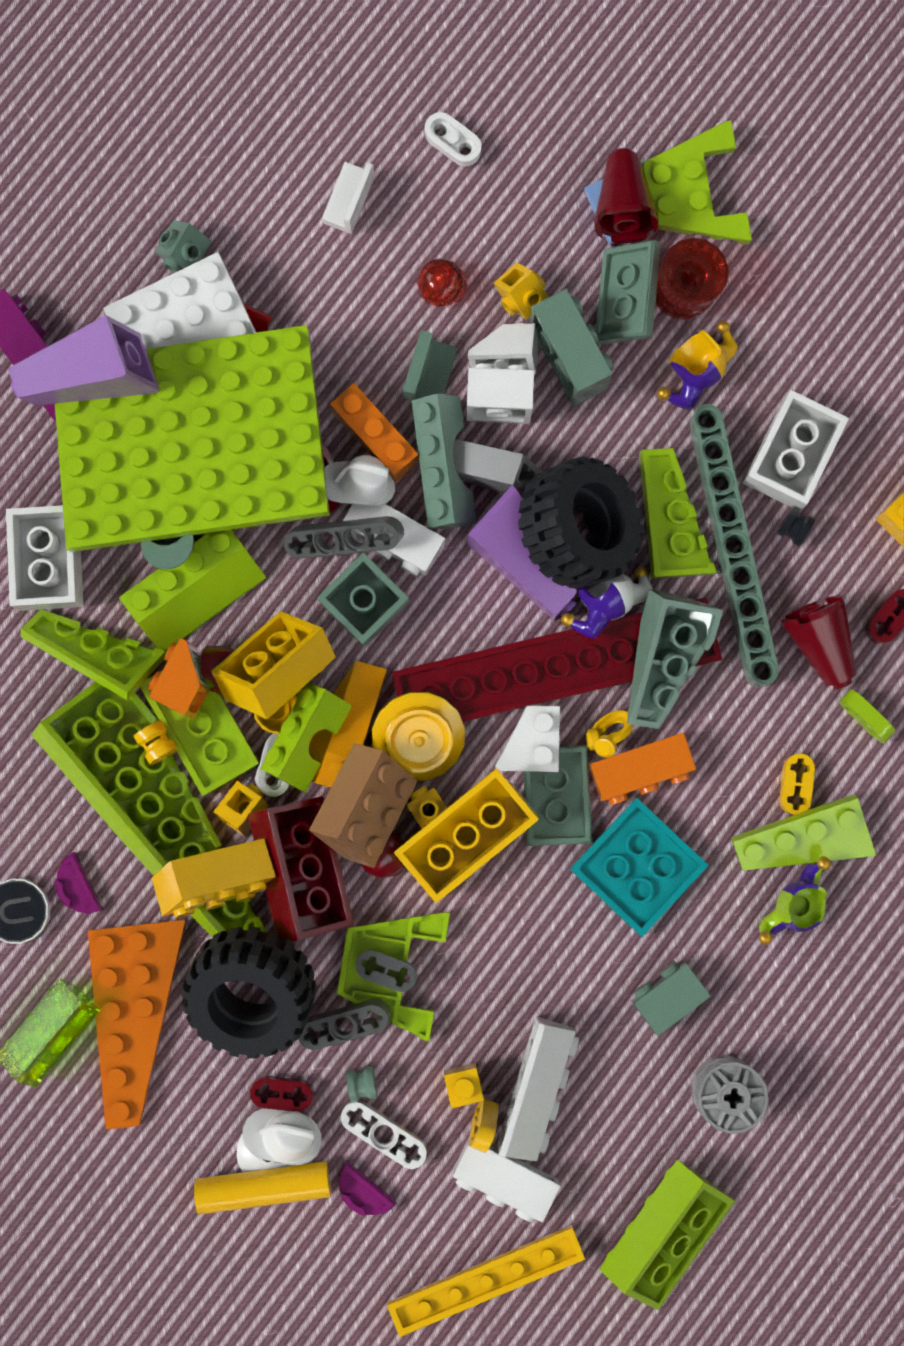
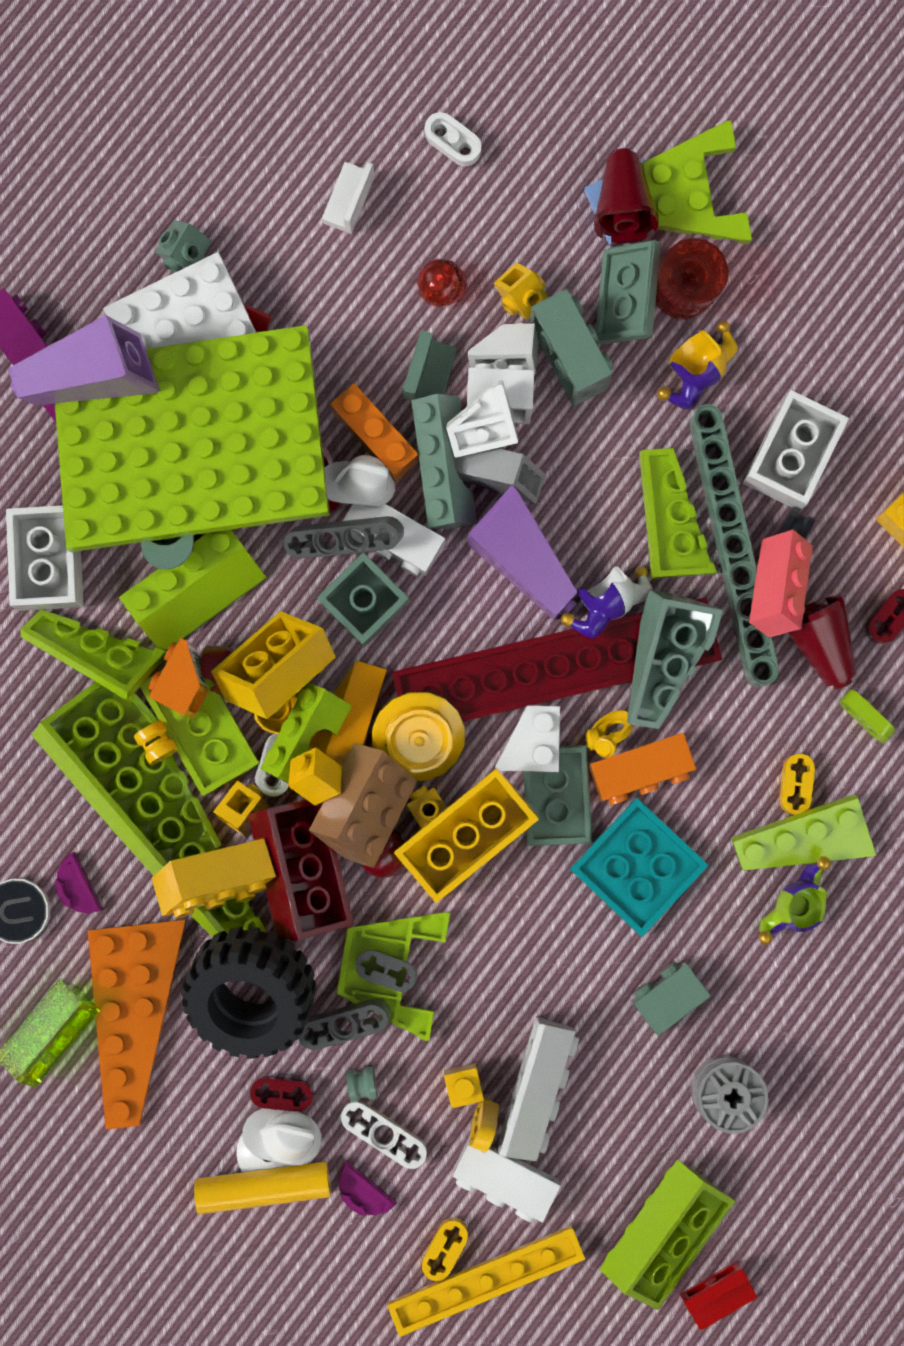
(315, 776): none -> yellow brick
(451, 1253): none -> yellow beam
(483, 423): none -> white wing
(552, 531): black tyre -> none
(718, 1295): none -> red panel
(781, 584): none -> coral brick

